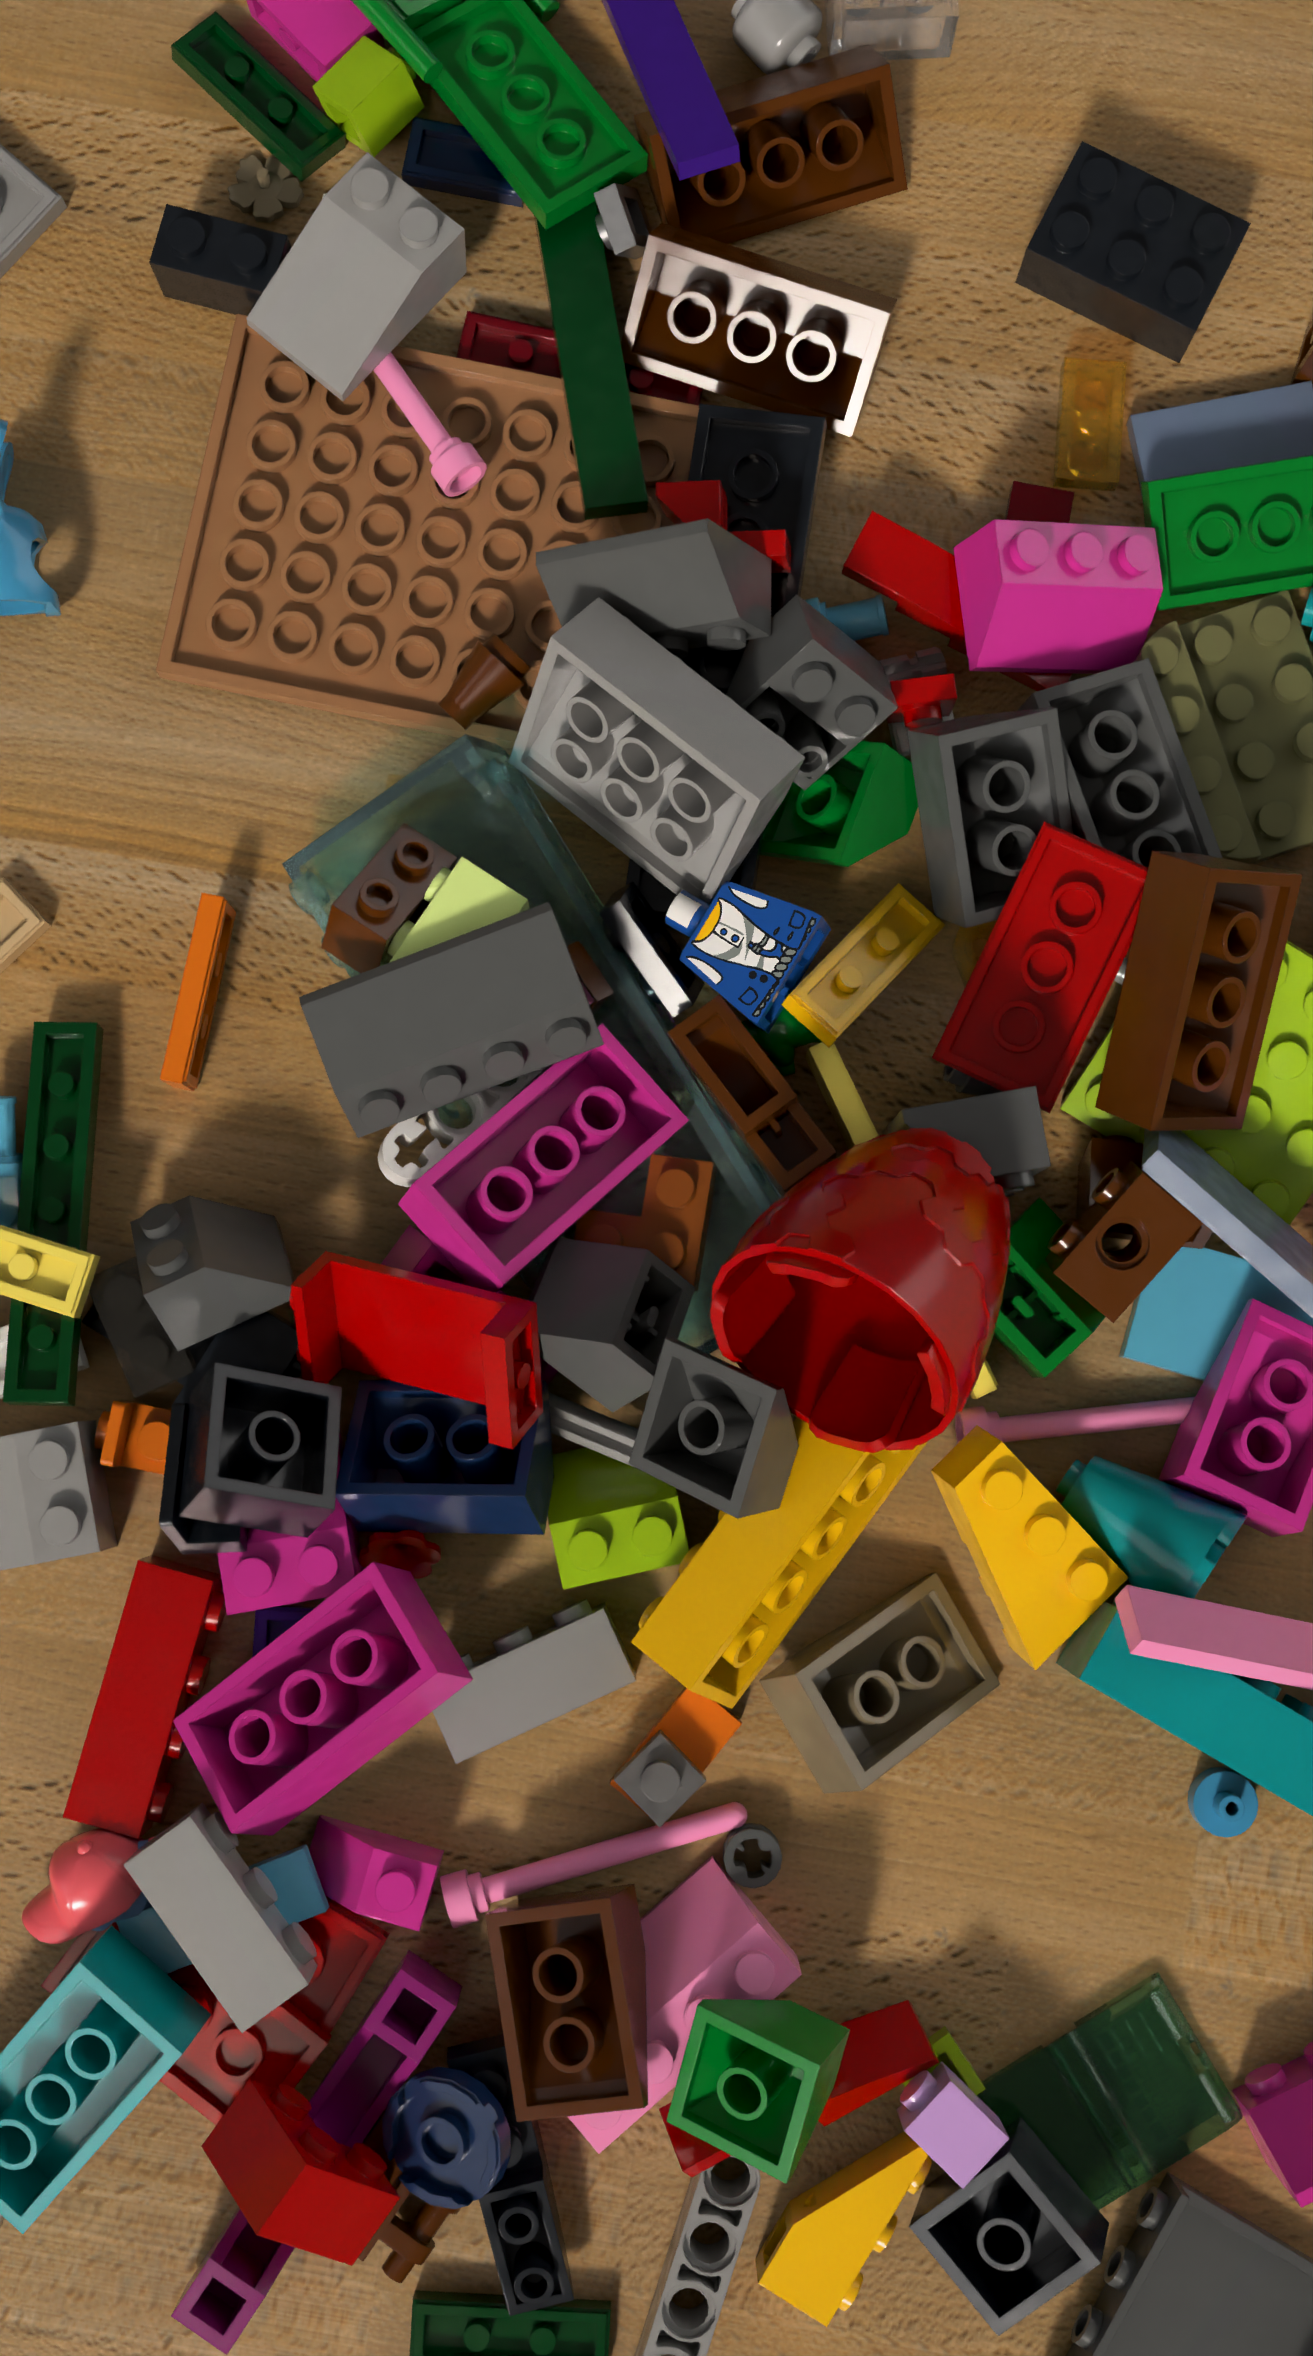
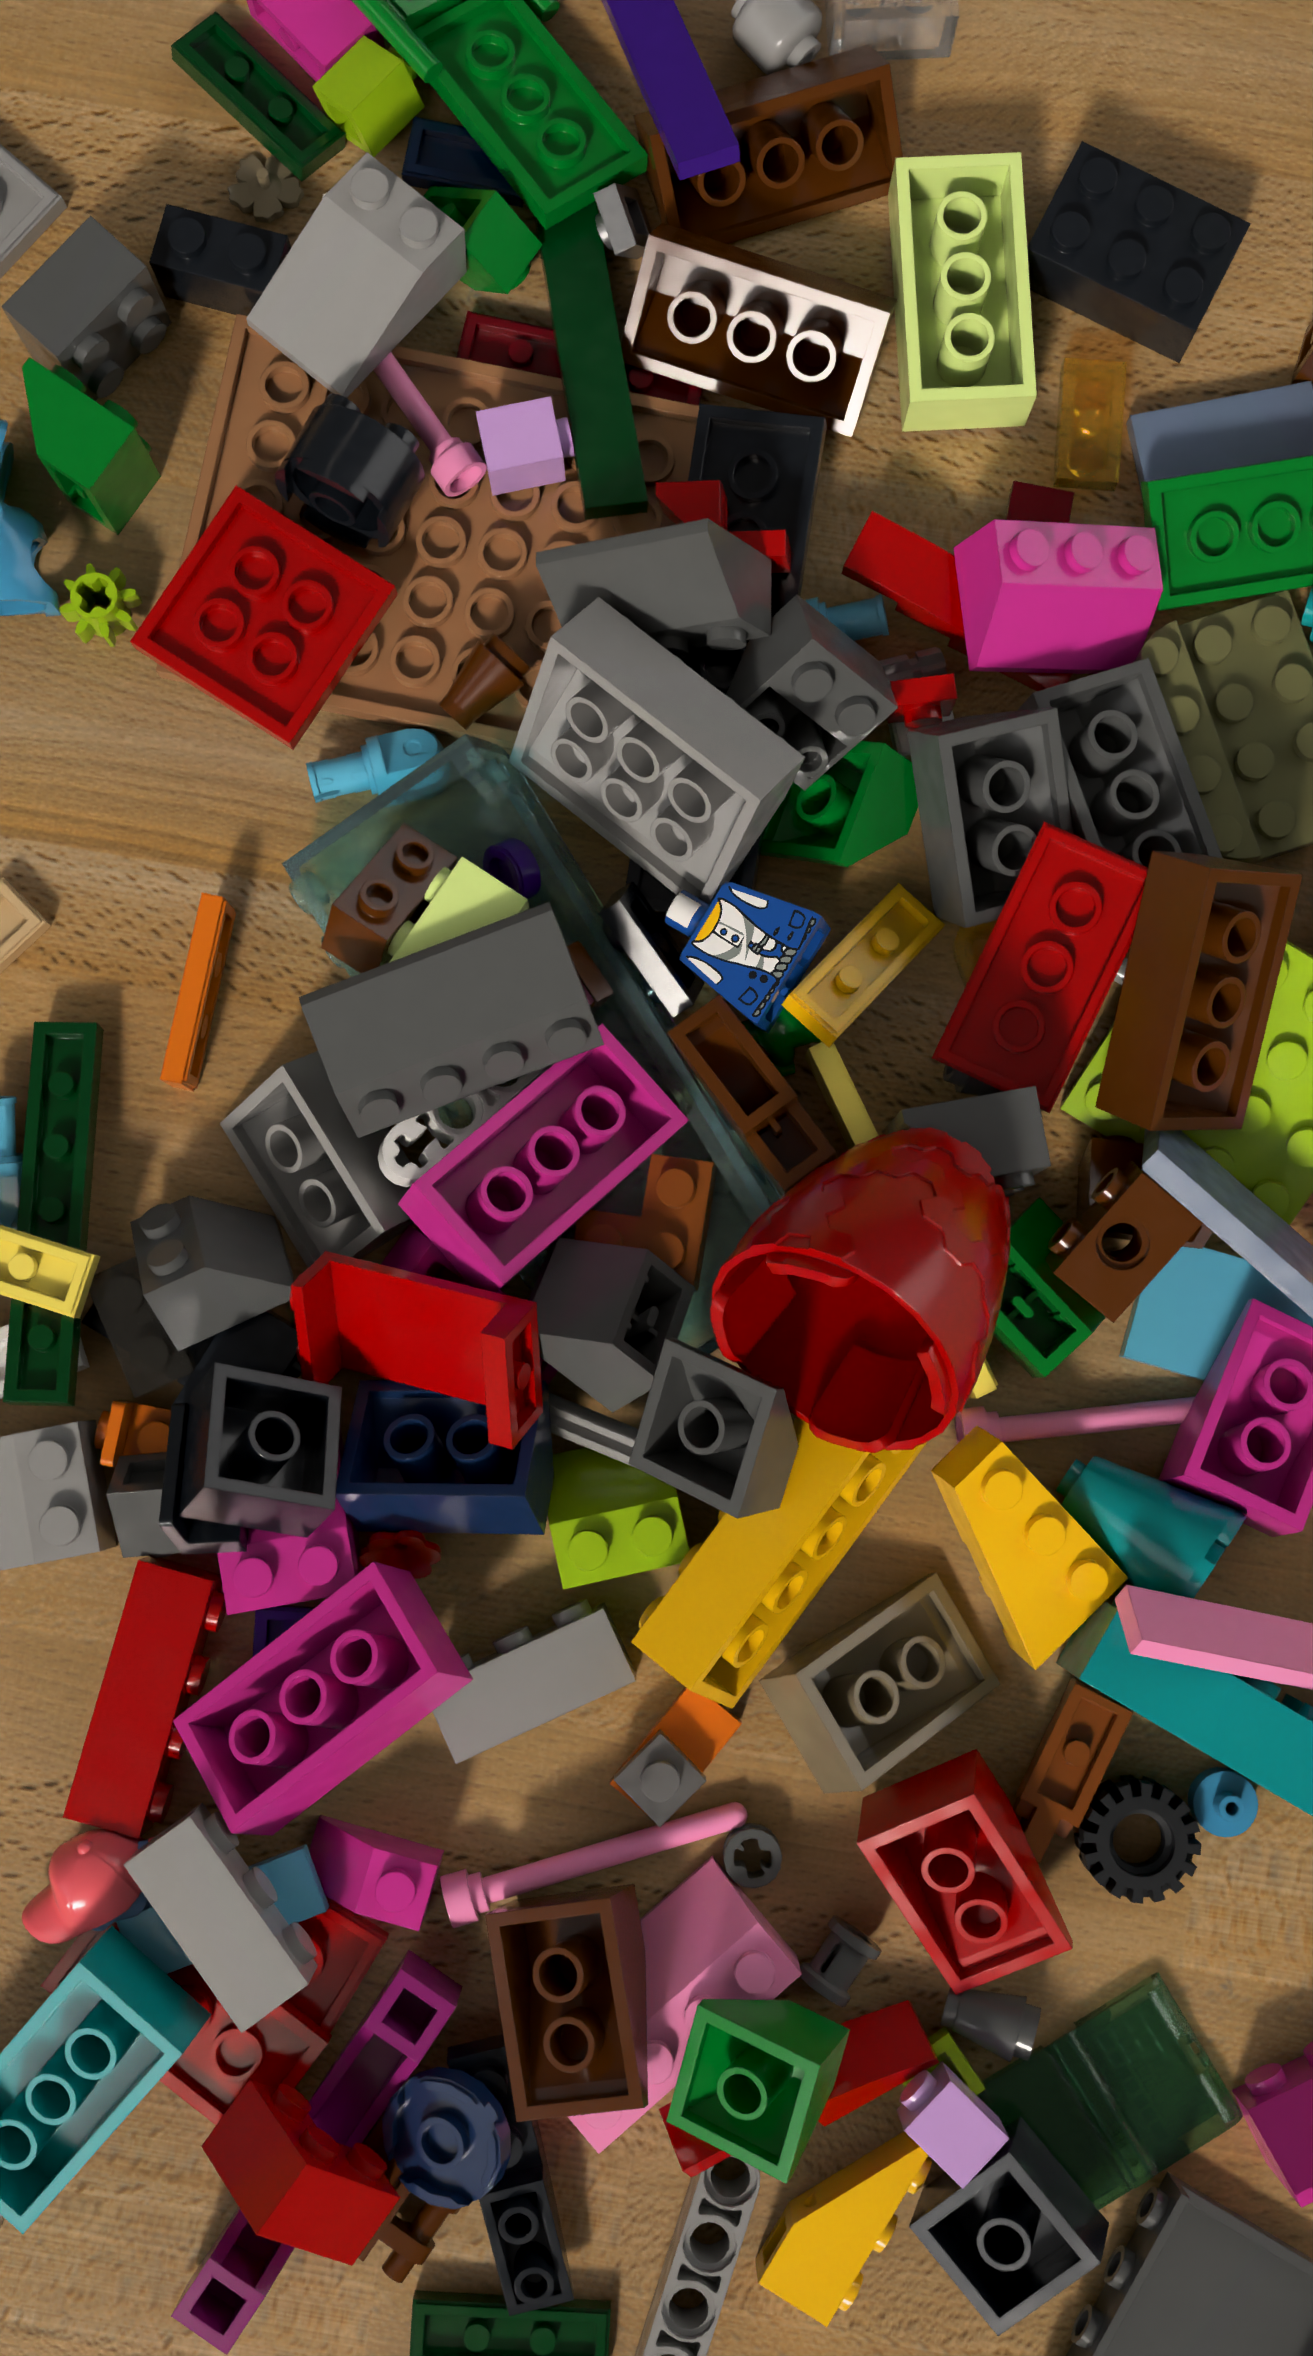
(88, 446): none -> green slope
(89, 310): none -> dark grey brick
(100, 588): none -> lime gear
(136, 1504): none -> dark grey brick
(264, 617): none -> red plate
(314, 1166): none -> light grey slope
(351, 473): none -> black brick
(376, 767): none -> medium azure arm
(495, 237): none -> green slope
(514, 866): none -> dark purple tile
(524, 445): none -> lavender brick
(839, 1961): none -> dark grey bush
(961, 292): none -> yellowish green brick
(962, 1872): none -> red slope
(993, 2021): none -> dark grey cone
(1069, 1764): none -> dark orange hinge
(1165, 1866): none -> black tyre

